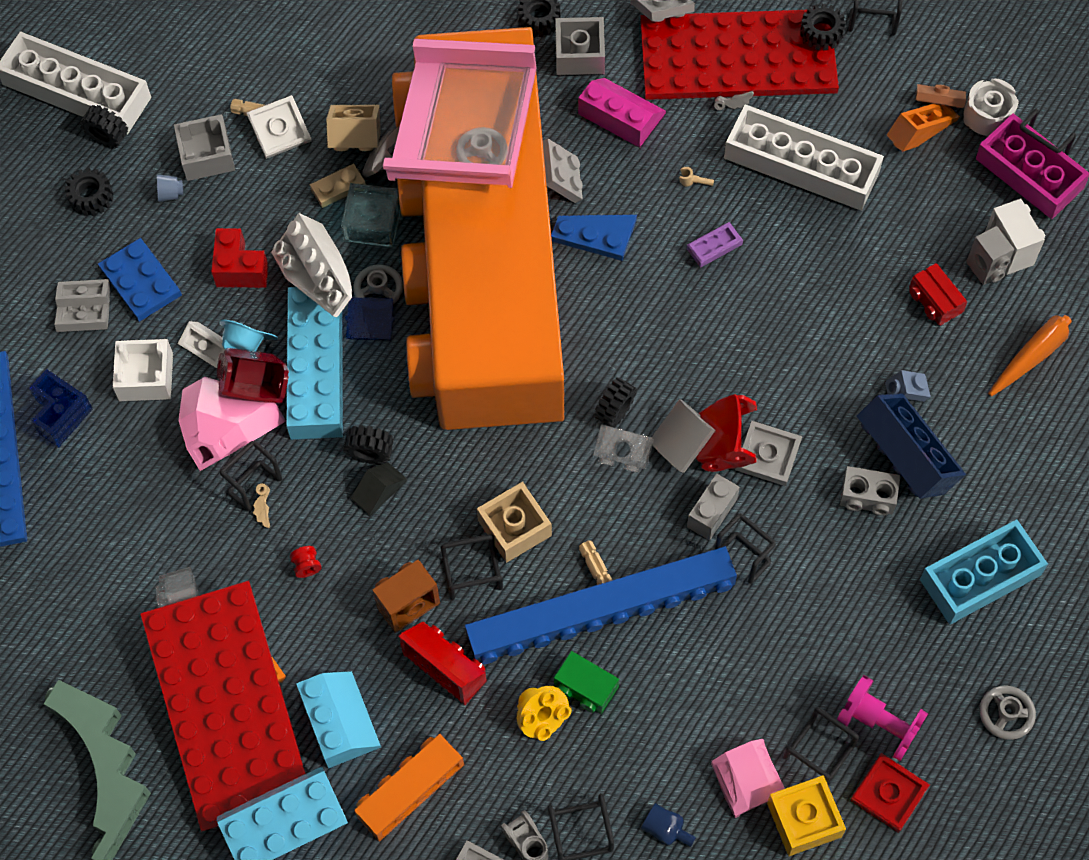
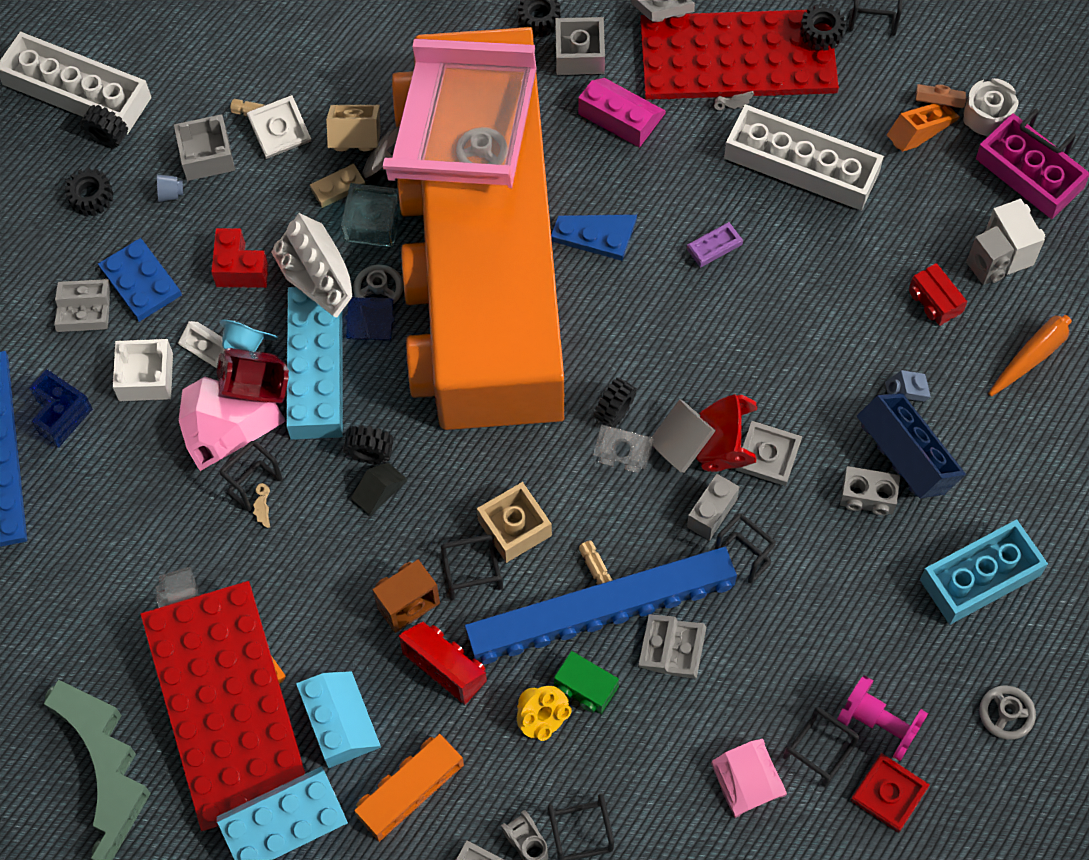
(305, 561): red wheel -> none
(562, 171): light grey plate -> none
(666, 826): dark blue piece -> none
(672, 646): none -> light grey slope
(688, 181): tan hand -> none
(806, 815): yellow container -> none

